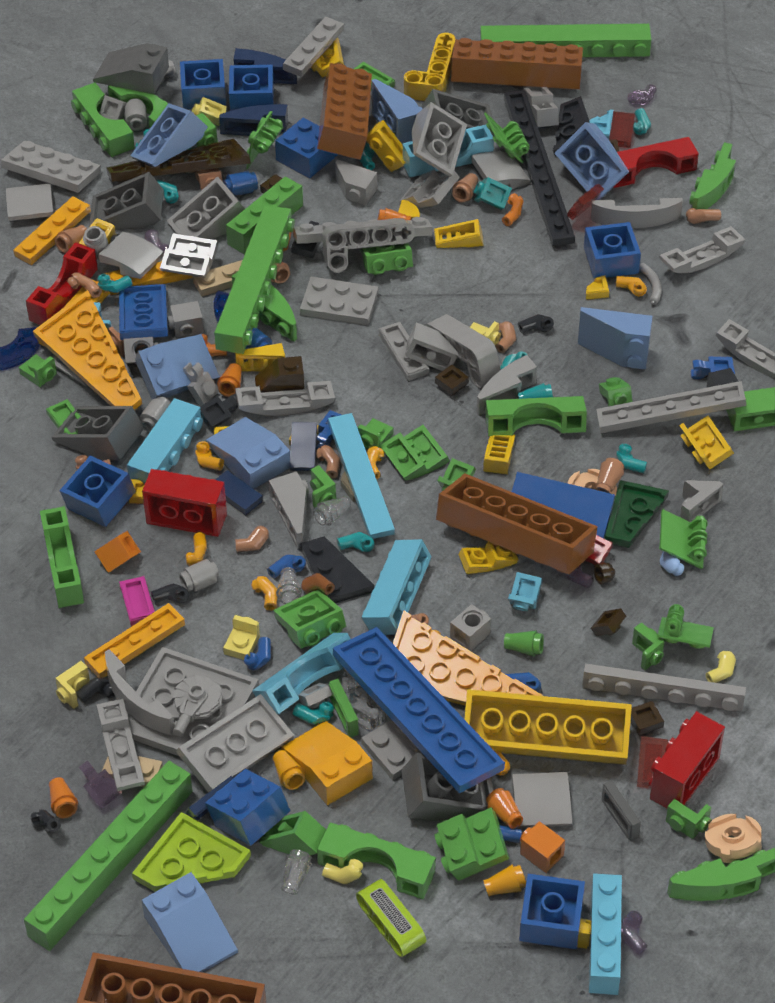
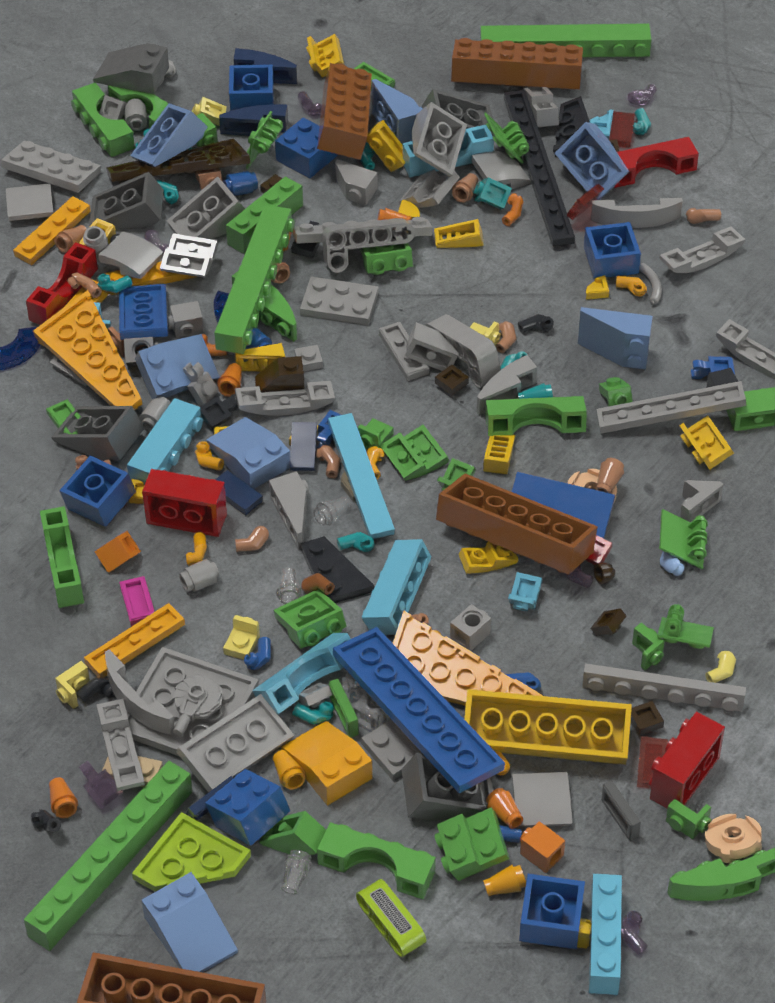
(38, 370): bright green bracket -> none
(171, 592): black arm -> none
(201, 80): blue brick -> none
(216, 279): tan plate -> none
(266, 586): light orange arm -> none
(292, 561): blue arm -> none
(307, 103): none -> clear purple arm
(310, 357): none -> light grey plate
(313, 46): light grey plate -> none
(322, 486): bright green bracket -> none
(343, 875): light yellow arm -> none
(420, 83): yellow beam -> none
(525, 642): bright green cone -> none
(630, 463): teal arm -> none
(632, 511): dark green wing -> none
(714, 181): bright green slope -> none

